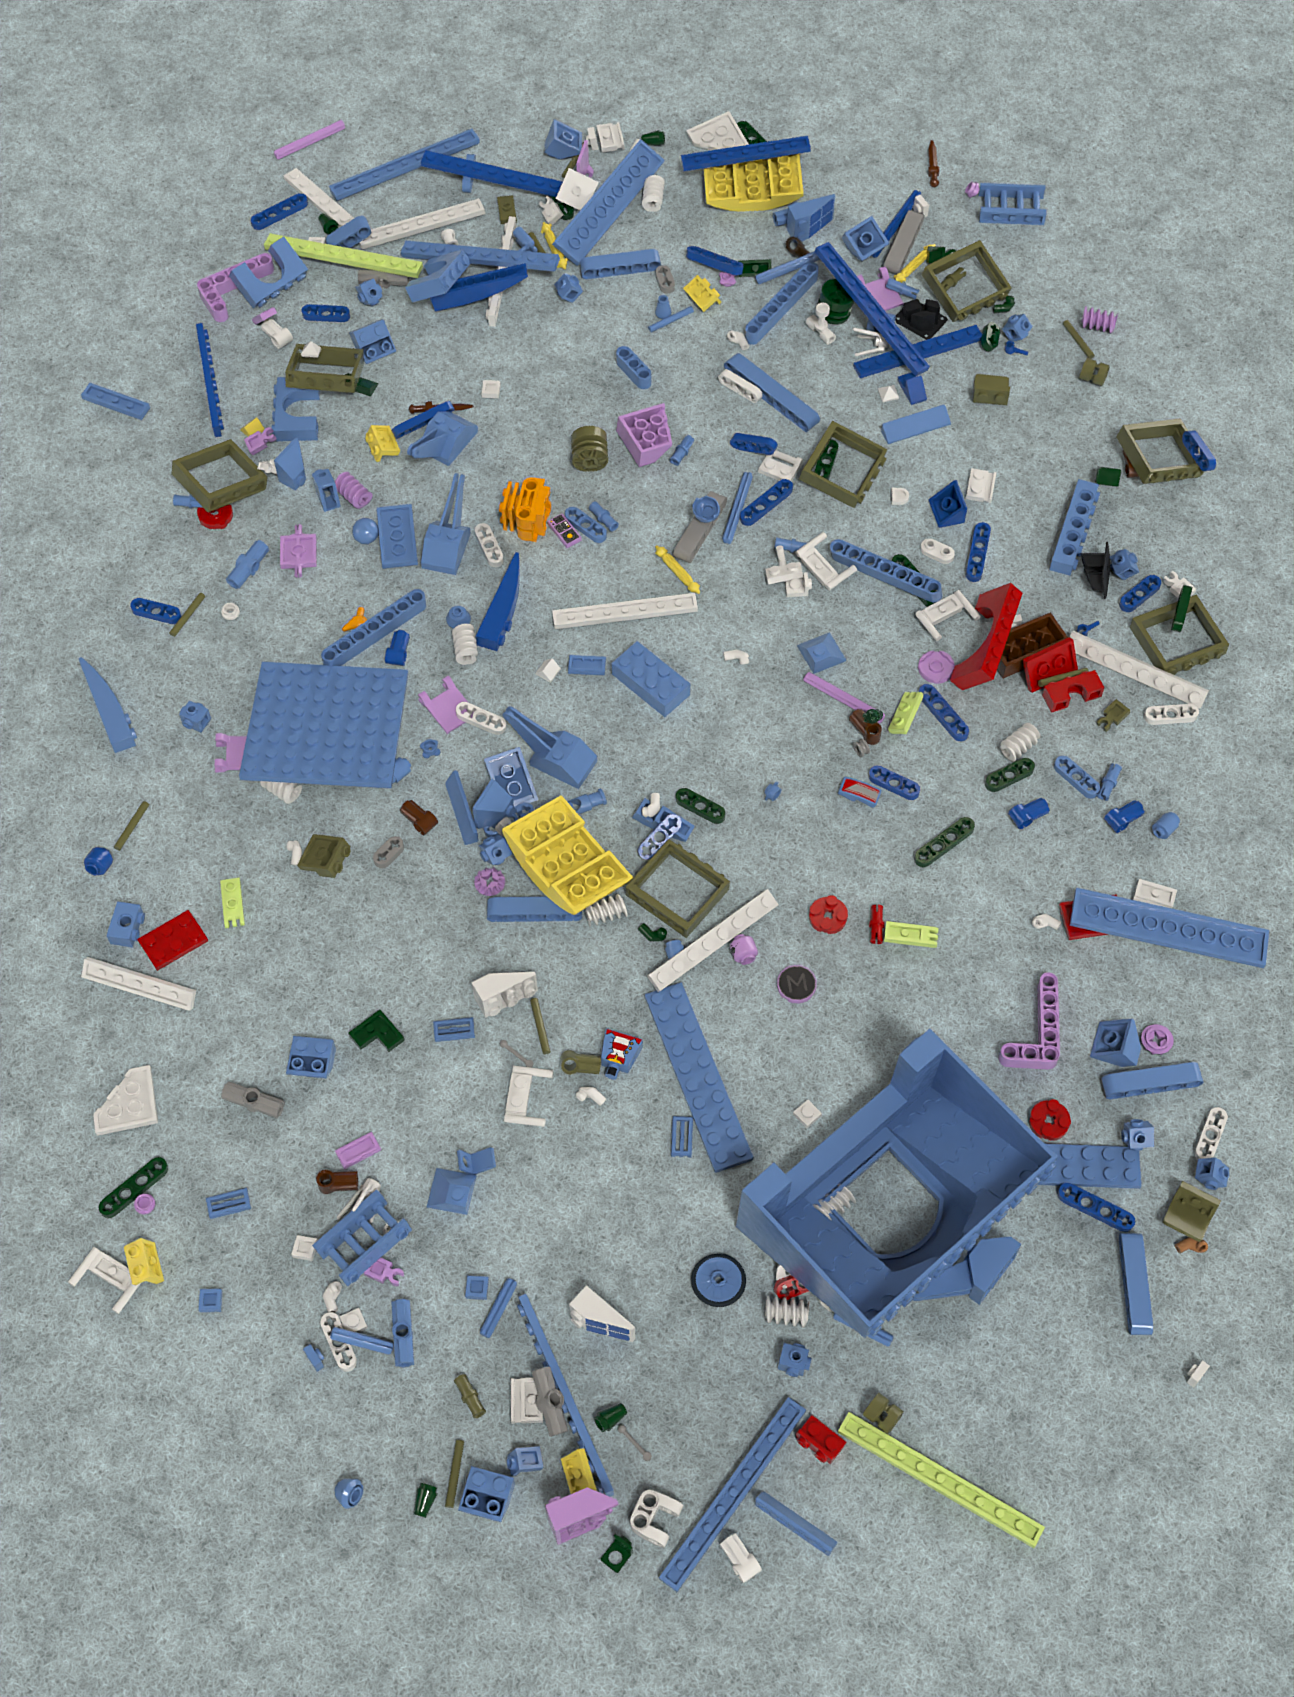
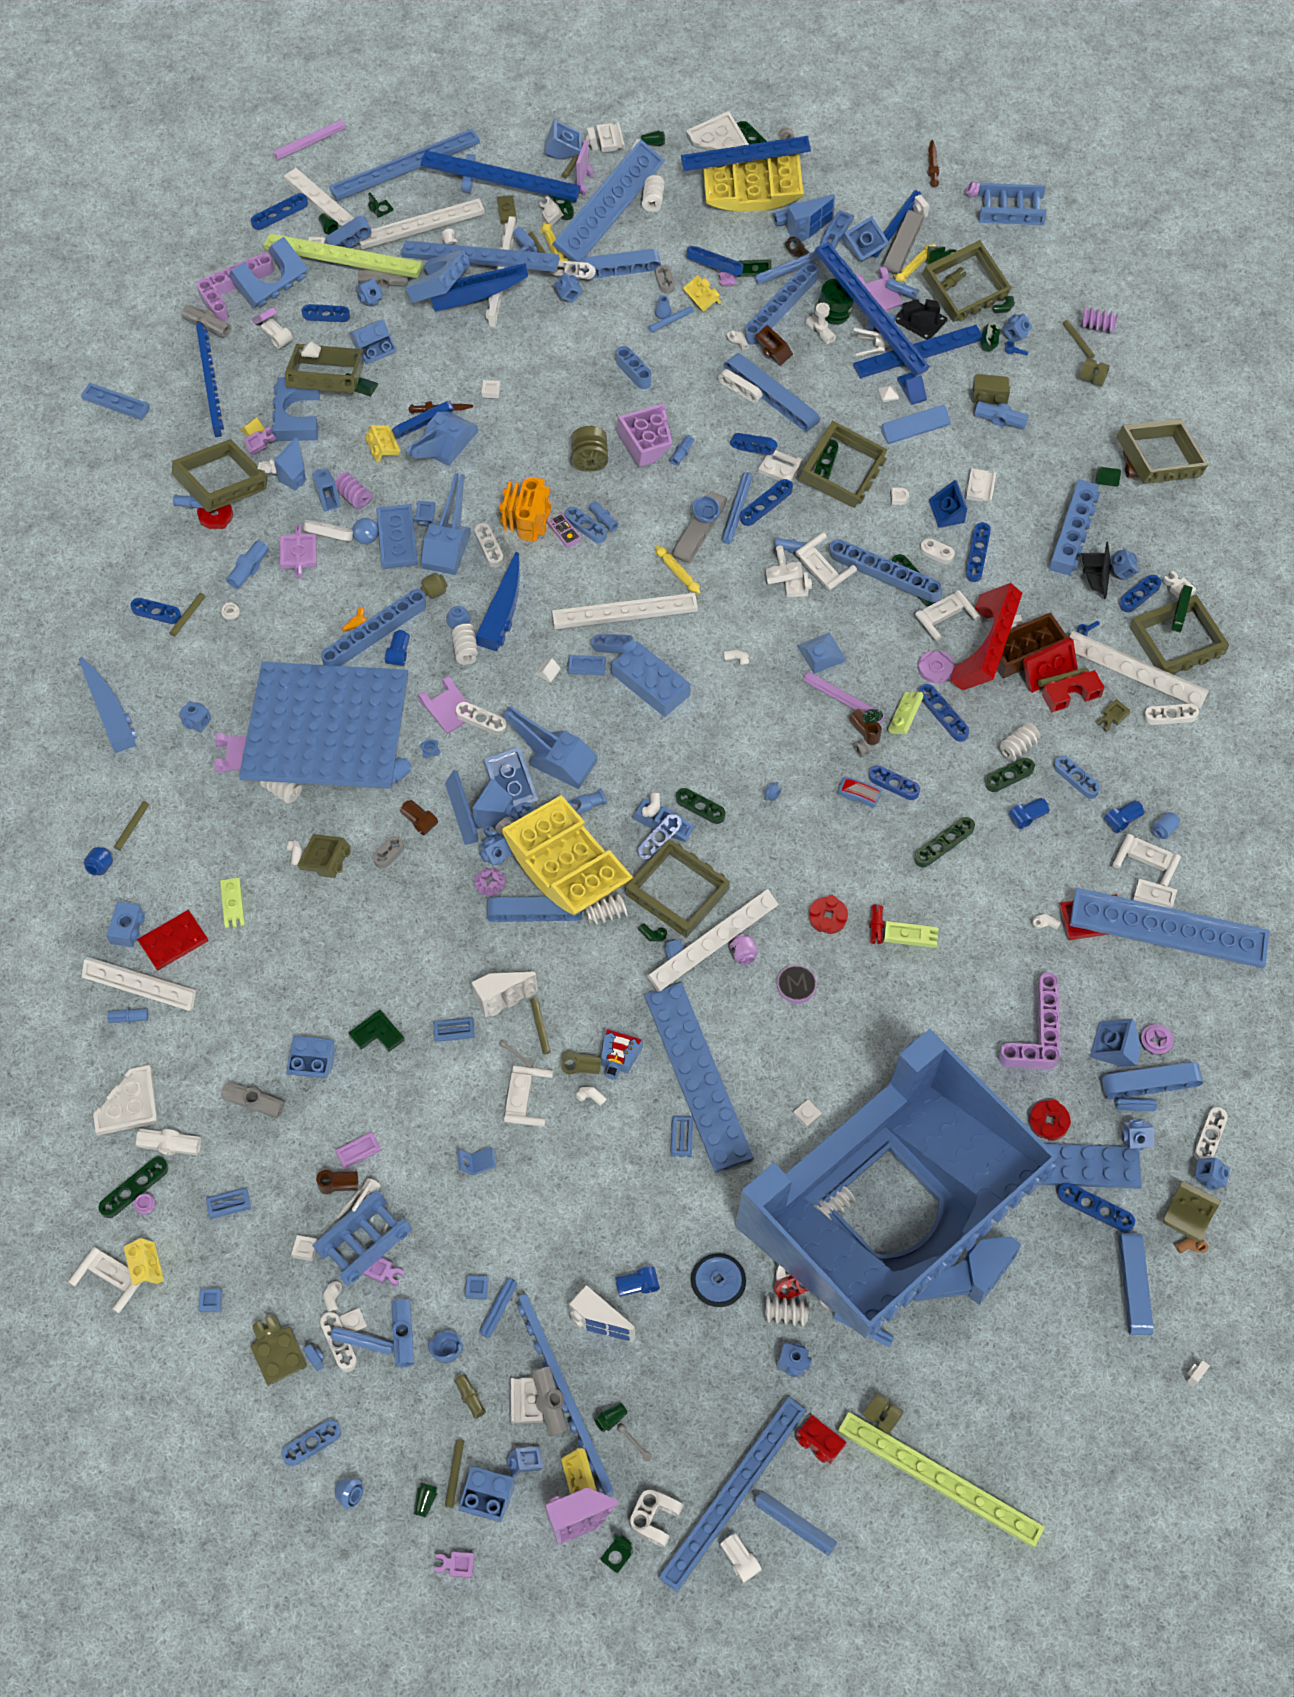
(127, 1015): none -> medium blue axle
(168, 1142): none -> white piece
(208, 319): none -> light grey piece
(276, 1351): none -> olive plate
(312, 1434): none -> medium blue beam
(328, 530): none -> white beam
(374, 206): none -> dark green bracket
(425, 513): none -> medium blue bracket
(434, 585): none -> olive head
(445, 1347): none -> medium blue hair
(451, 1191): medium blue slope -> none
(460, 1564): none -> lavender plate
(576, 189): white plate -> none
(578, 273): none -> white beam
(613, 643): none -> medium blue beam
(642, 1281): none -> blue piece
(773, 345): none -> reddish brown brick
(786, 133): none -> light grey bush
(838, 227): none -> medium blue hinge
(1001, 415): none -> medium blue piece
(1109, 782): medium blue pin -> none
(1136, 1104): none -> medium blue axle
(1150, 855): none -> white plate
(1192, 442): blue beam -> none

